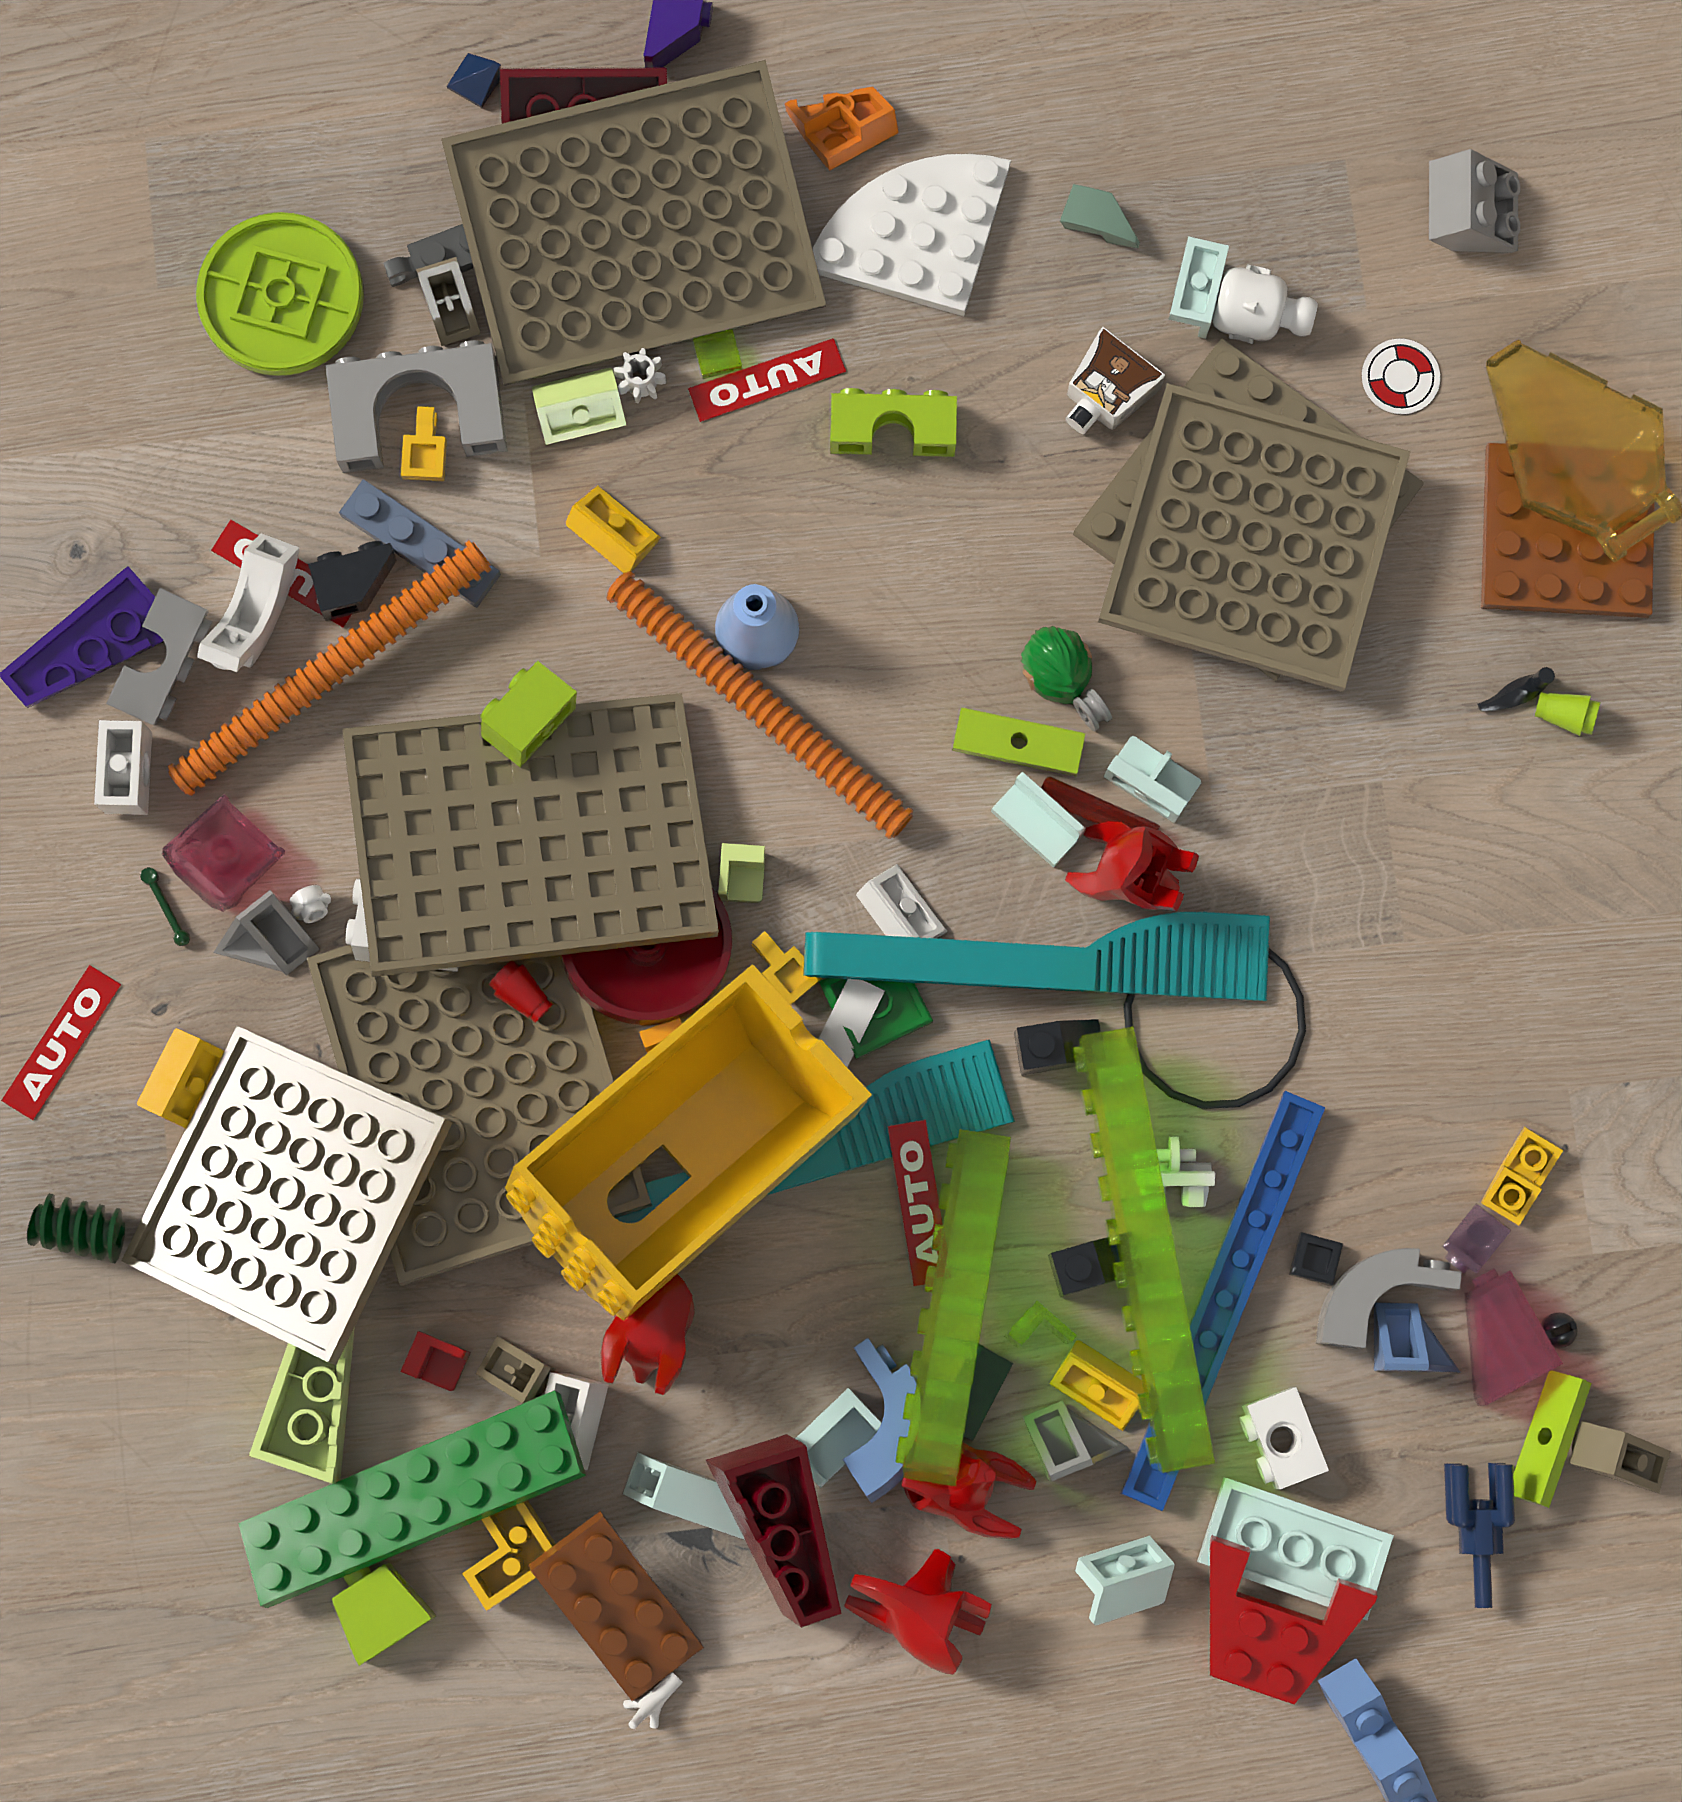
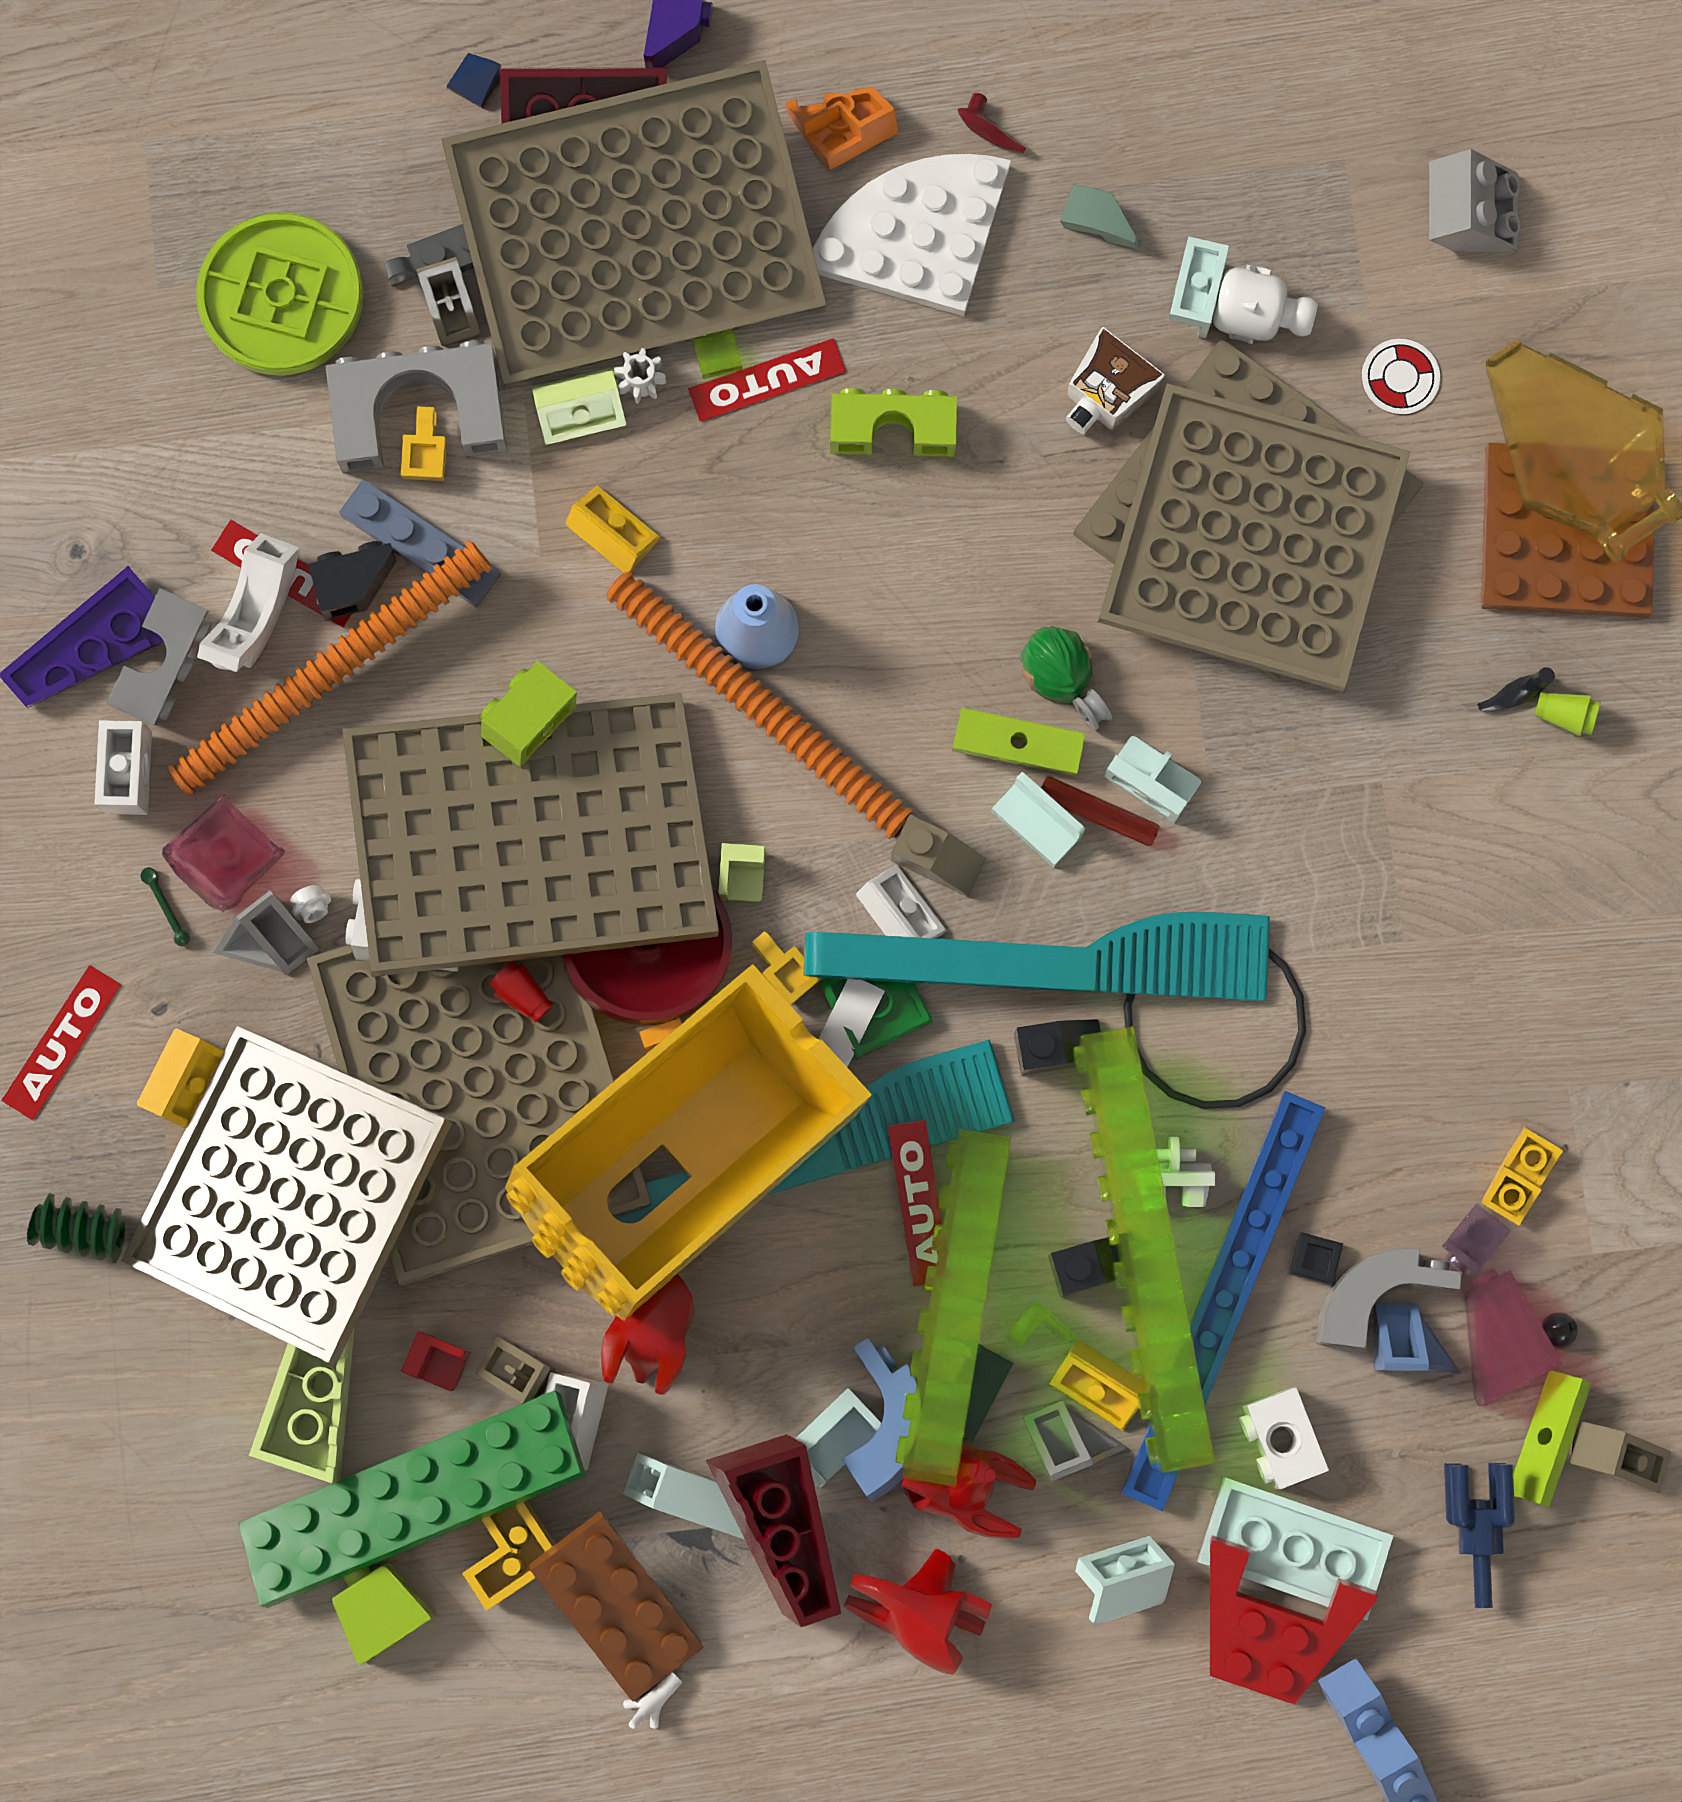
(937, 855): none -> dark tan slope
(984, 127): none -> dark red bar
(1135, 867): red piece -> none

